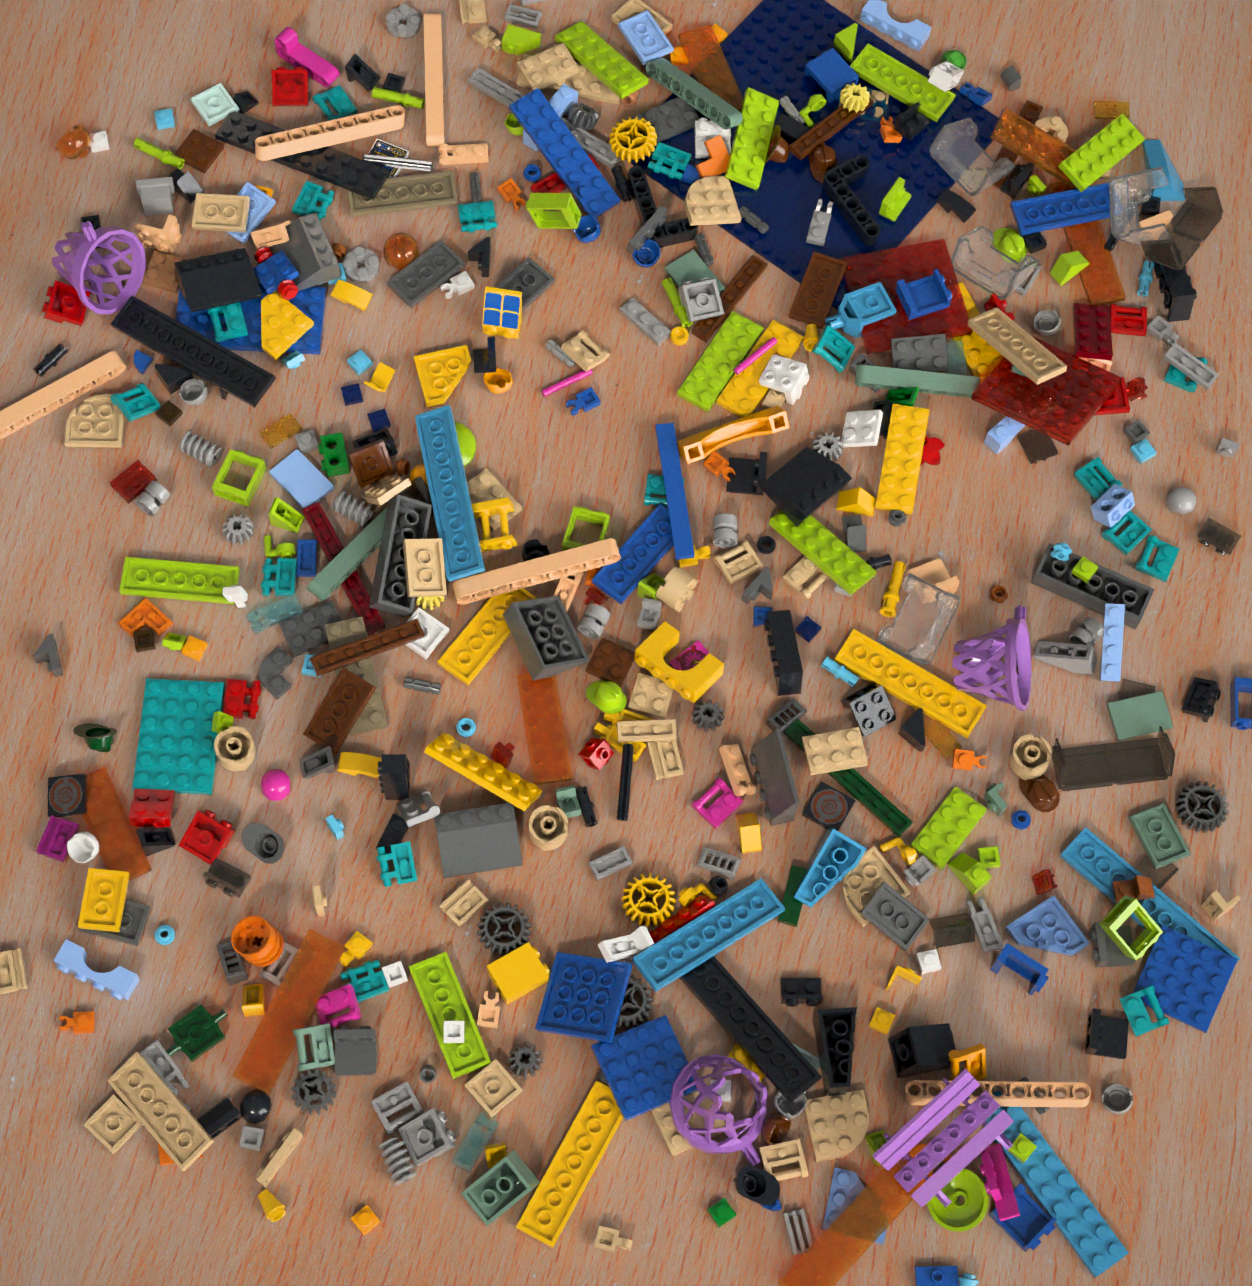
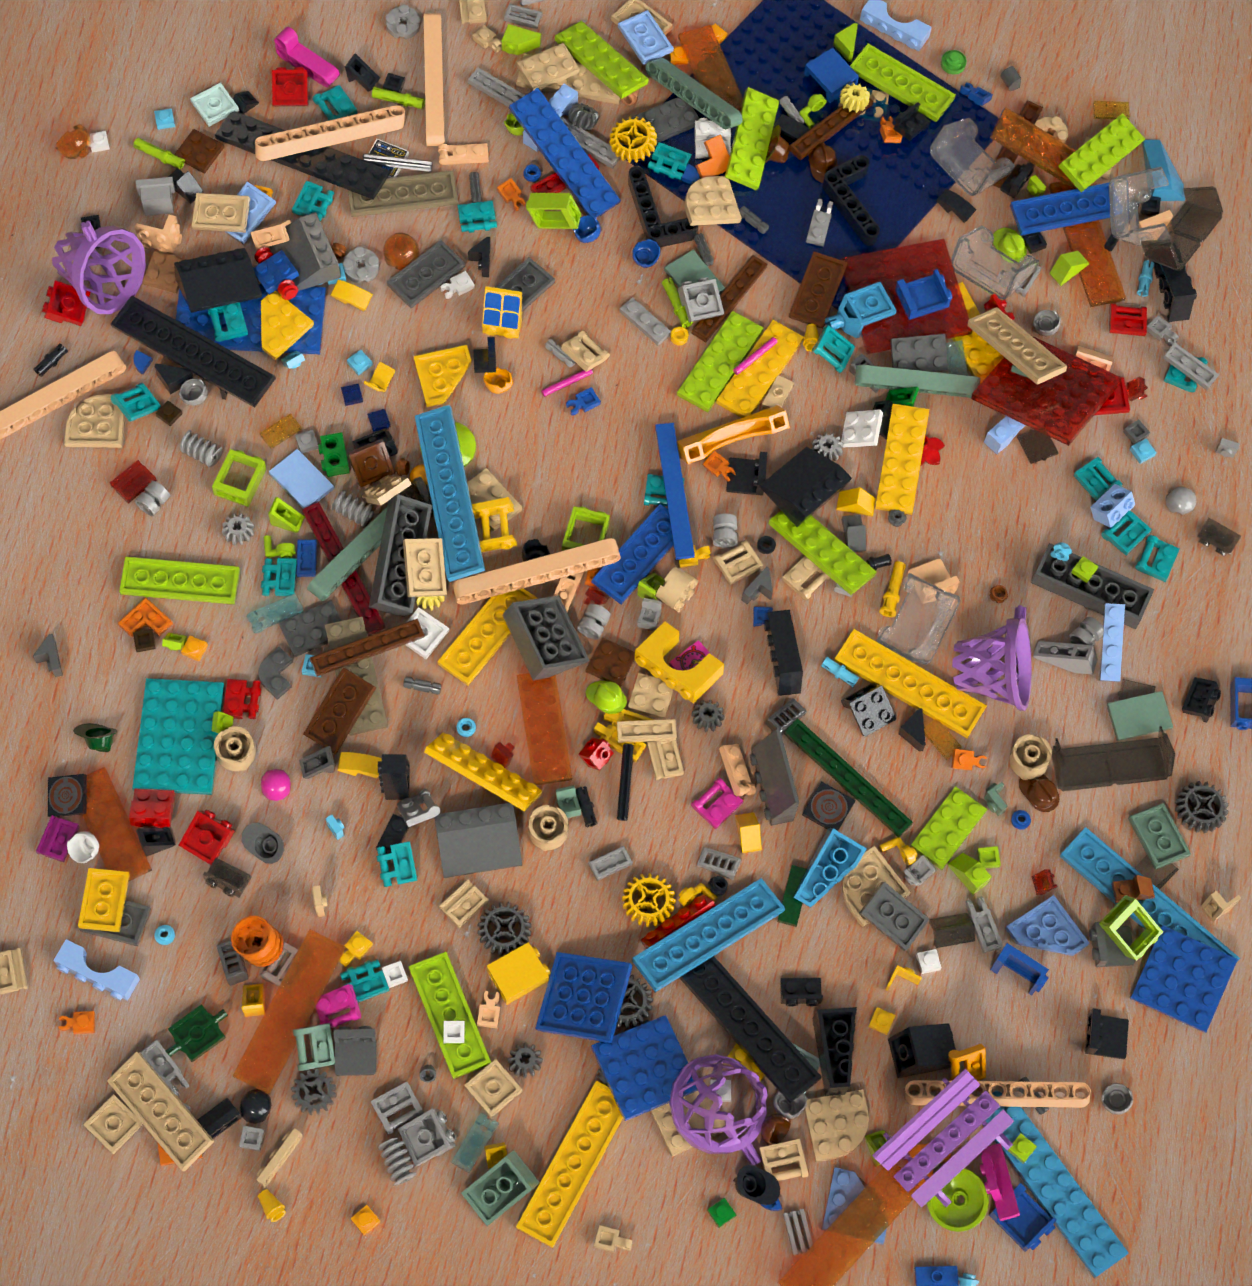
(235, 594): white plate -> none
(622, 184): black pin -> none
(626, 946): white bracket -> none
(647, 230): dark grey plate -> none
(785, 376): white bracket -> none
(808, 629): clear blue tile -> none
(834, 751): tan plate -> none
(895, 200): lime bracket -> none
(945, 76): white brick -> none
(1092, 331): dark red plate -> none
(1138, 1014): teal plate -> none

